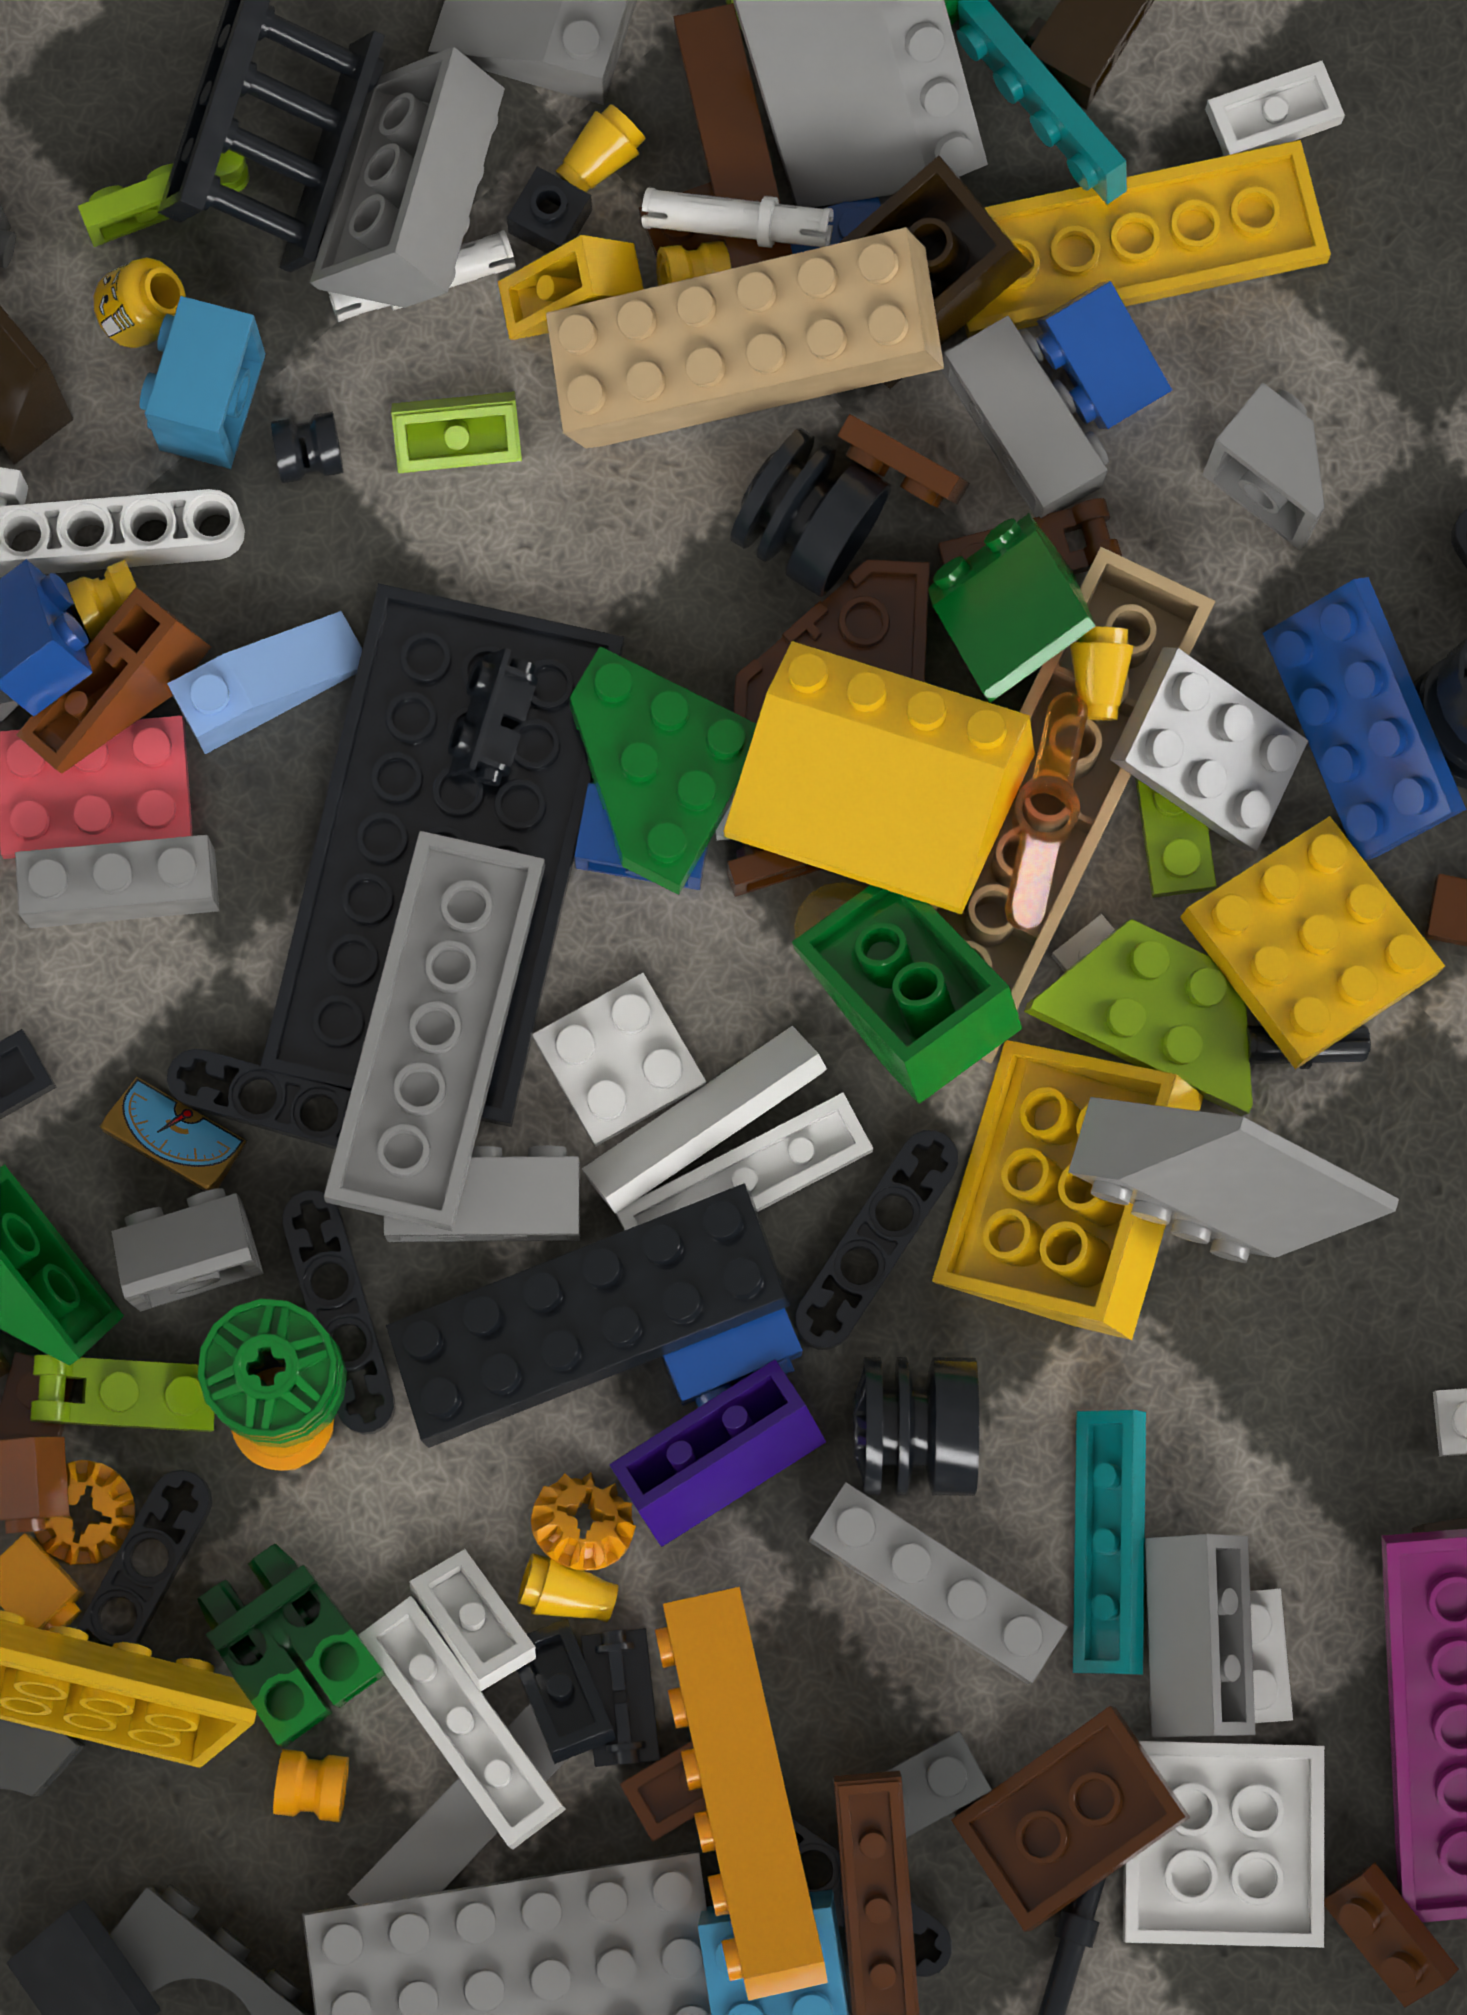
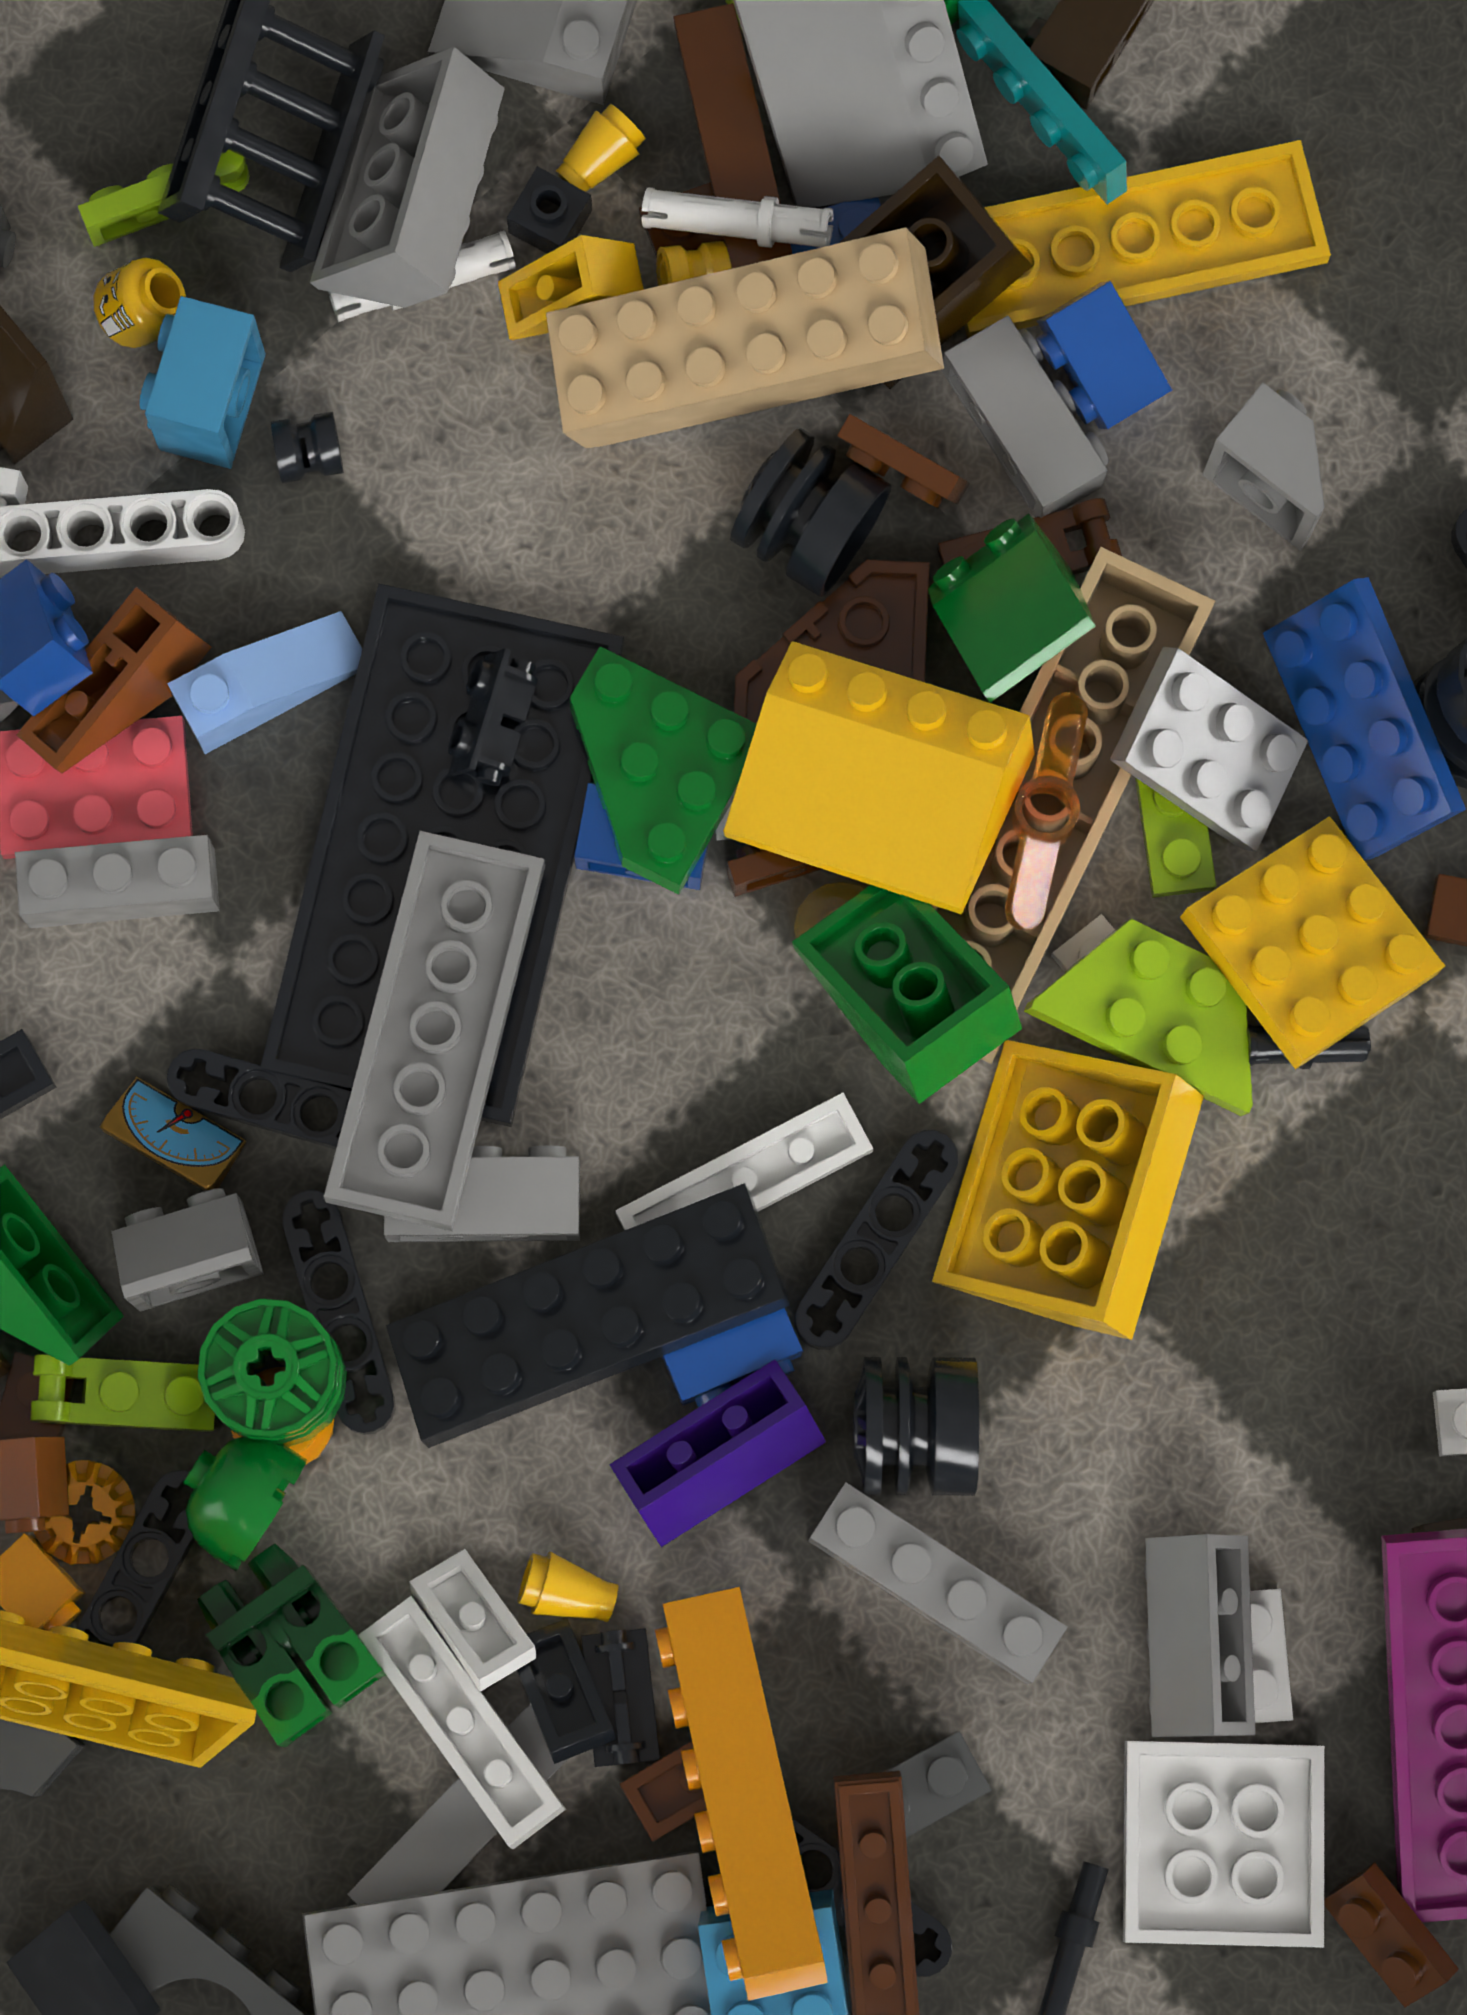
(100, 599): yellow wheel -> none
(238, 1495): none -> green cylinder
(311, 1785): light orange wheel -> none
(456, 432): lime slope -> none
(557, 1528): light orange gear -> none
(619, 1059): white plate -> none
(704, 1119): white tile -> none
(1070, 1818): reddish brown plate -> none
(1101, 670): yellow cone -> none
(1109, 1542): teal plate -> none
(1219, 1179): light grey slope -> none
(1275, 110): white plate -> none

